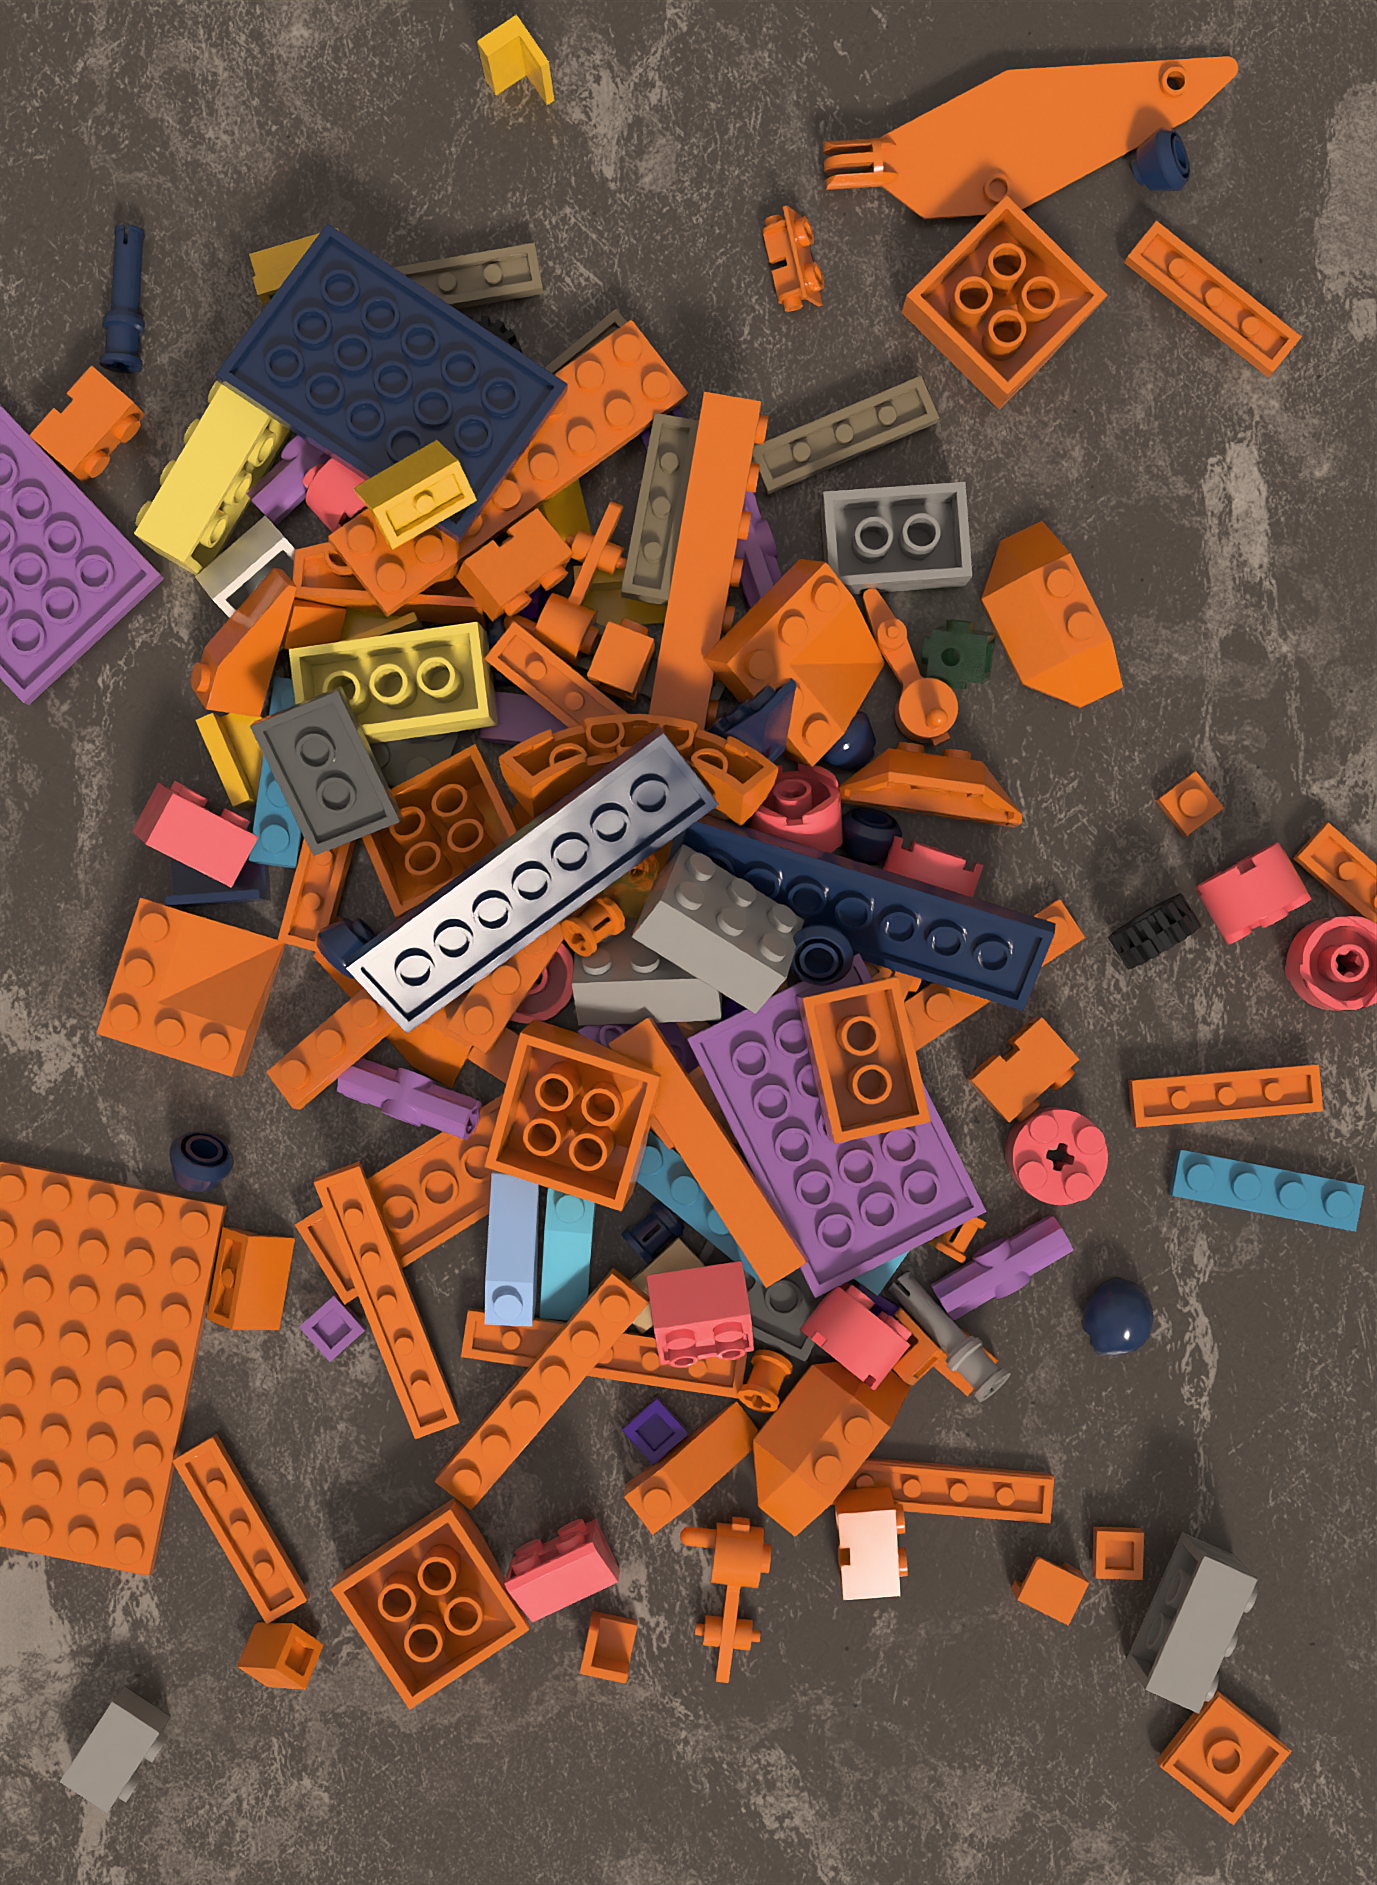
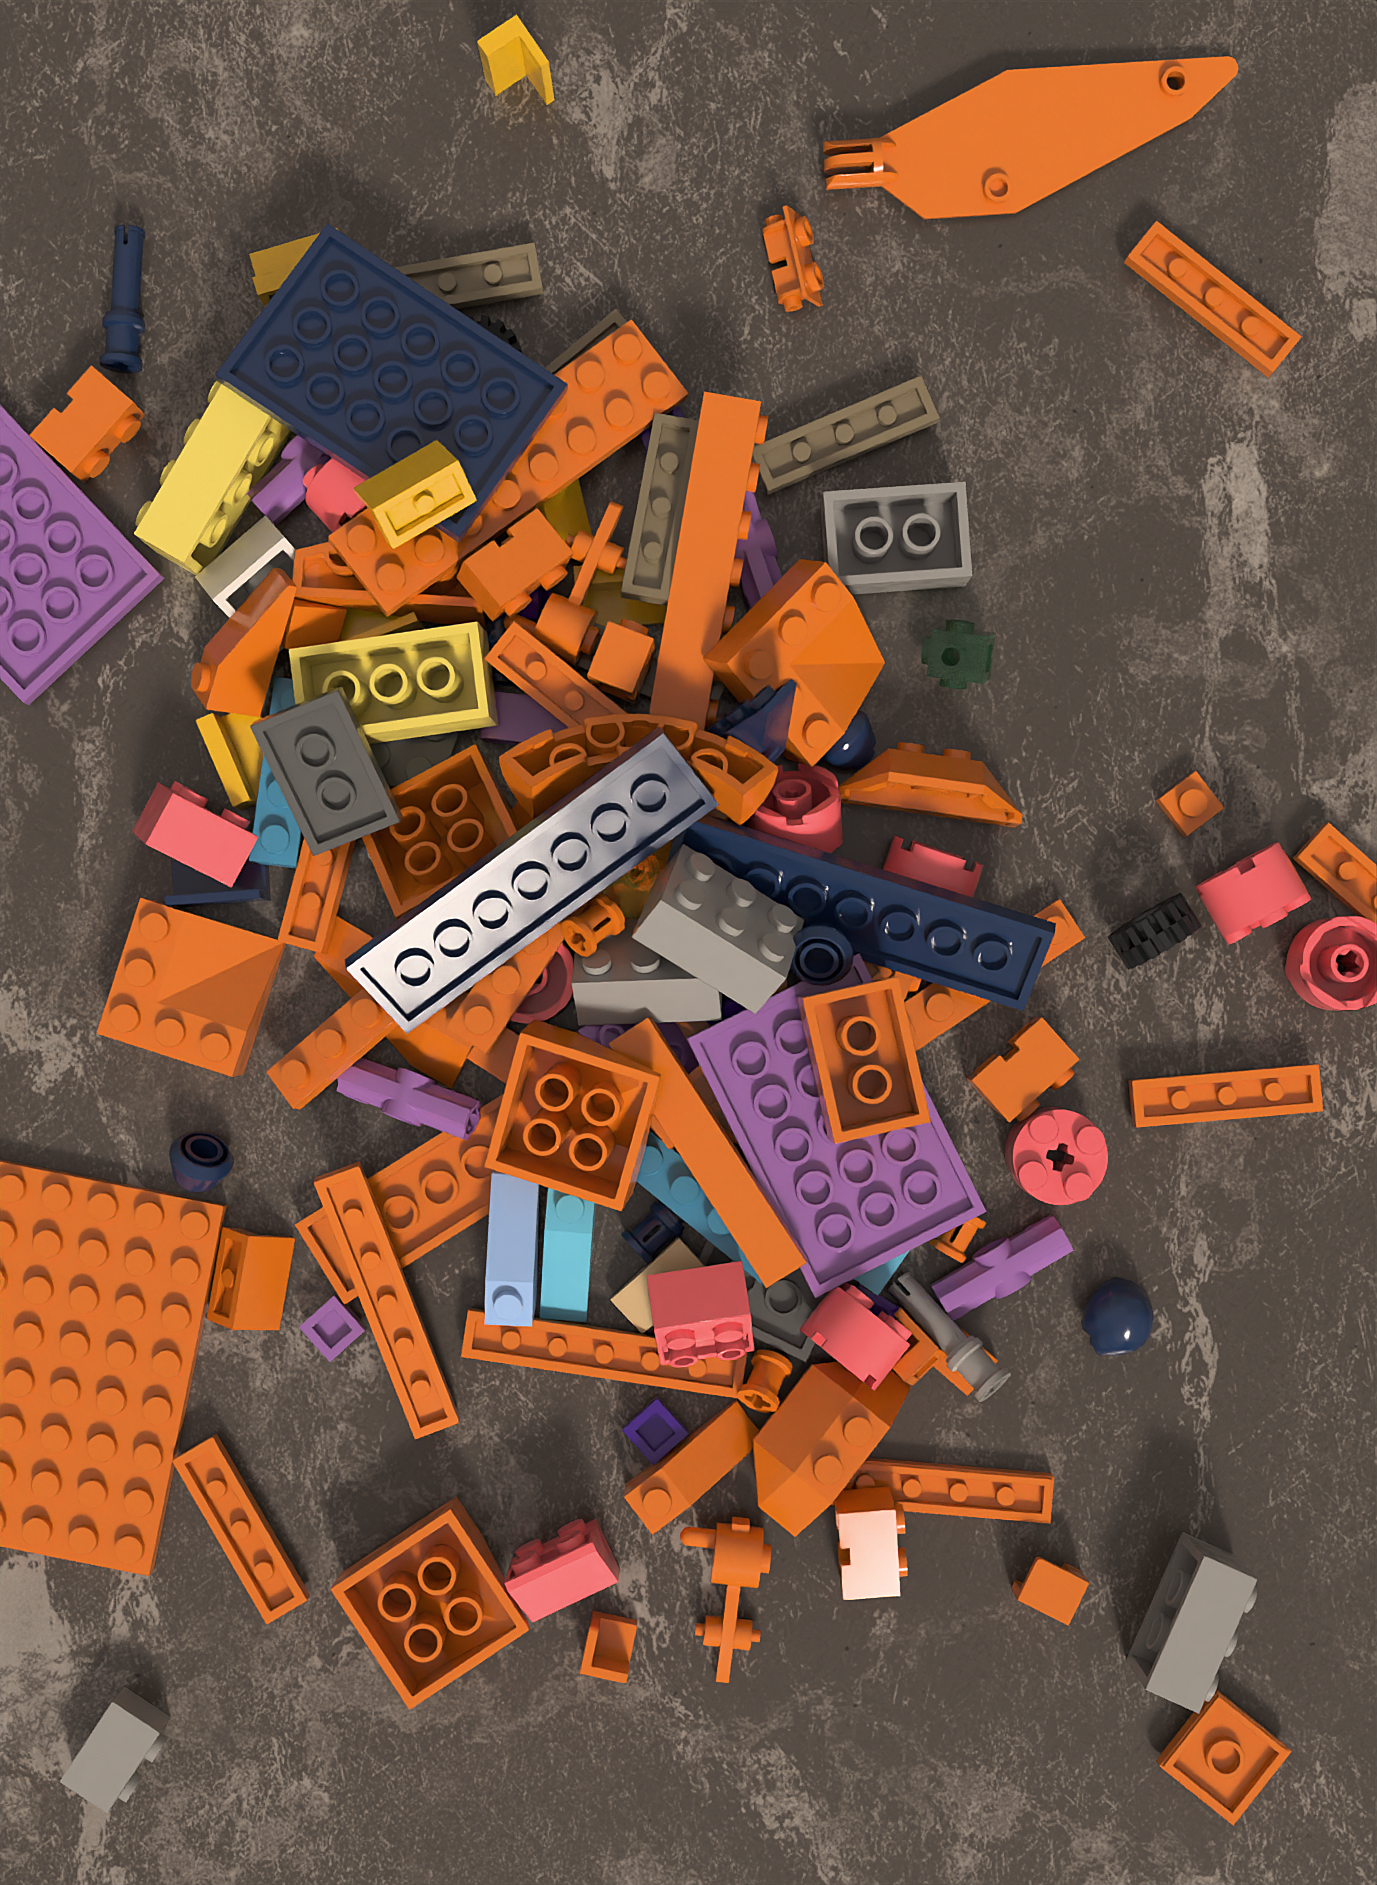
(280, 1655): orange panel -> none
(343, 939): dark blue cone -> none
(542, 1388): orange plate -> none
(868, 834): dark blue cone -> none
(925, 704): orange piece -> none
(1002, 302): orange slope -> none
(1049, 619): orange wedge -> none
(1118, 1553): orange plate -> none
(1162, 162): dark blue cone -> none
(1266, 1190): dark azure plate -> none

